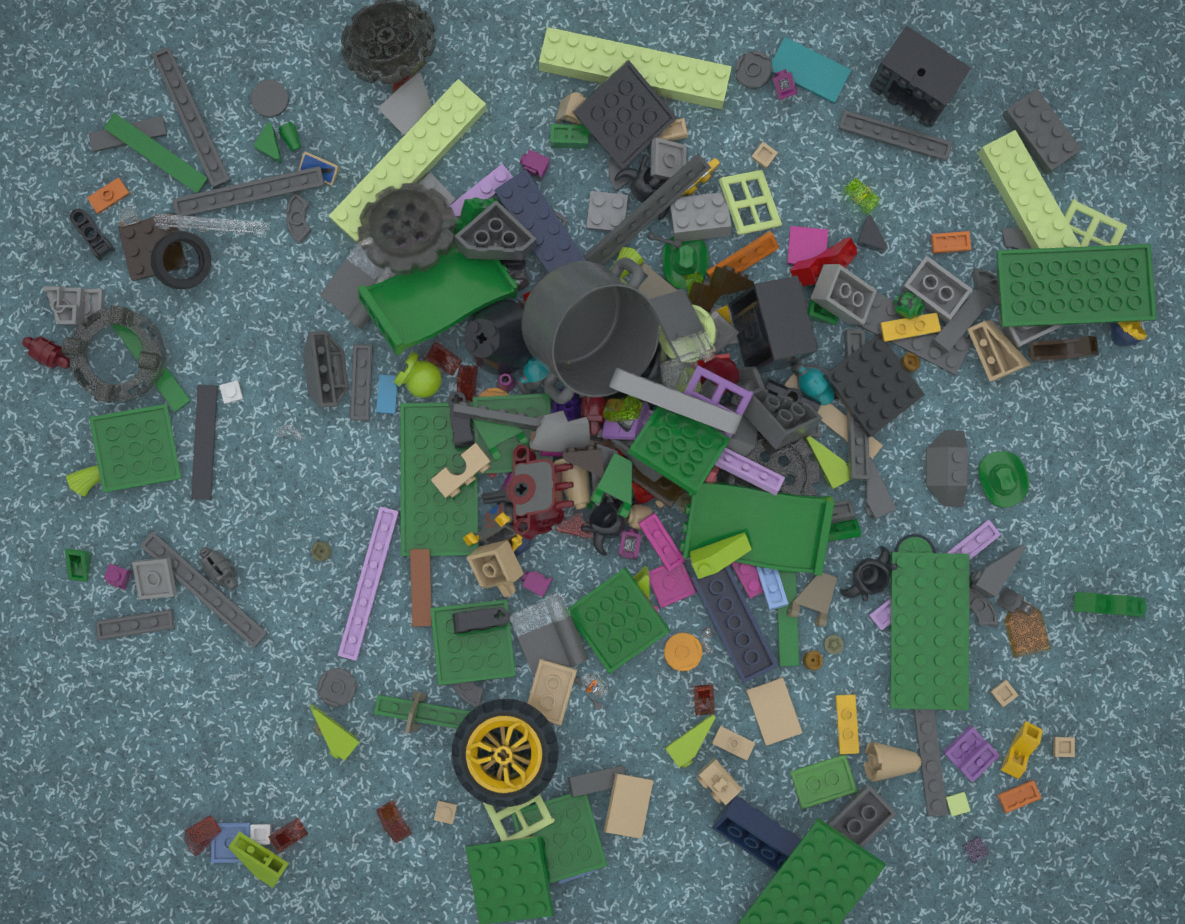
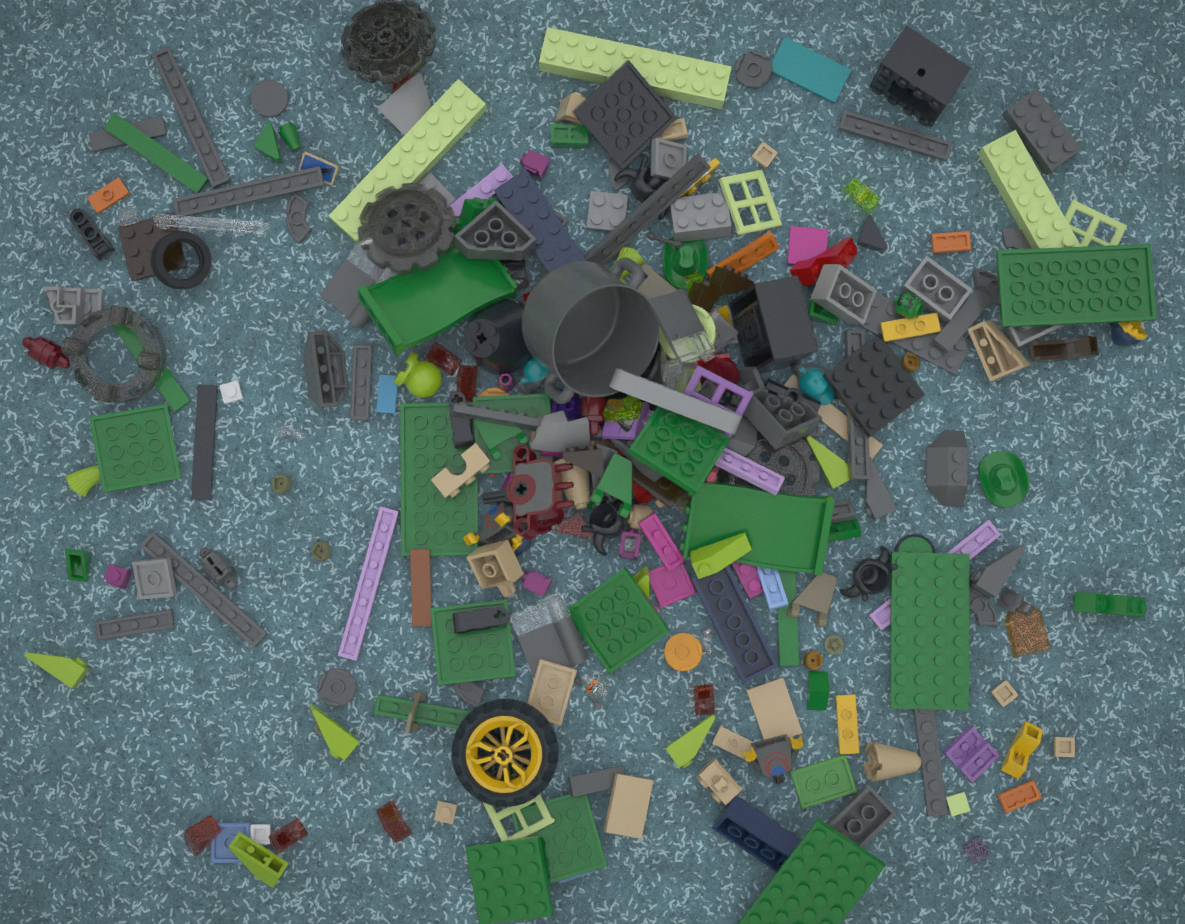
(66, 669): none -> lime slope
(281, 483): none -> olive tile
(774, 756): none -> dark grey torso
(785, 84): magenta window -> none
(818, 690): none -> green slope

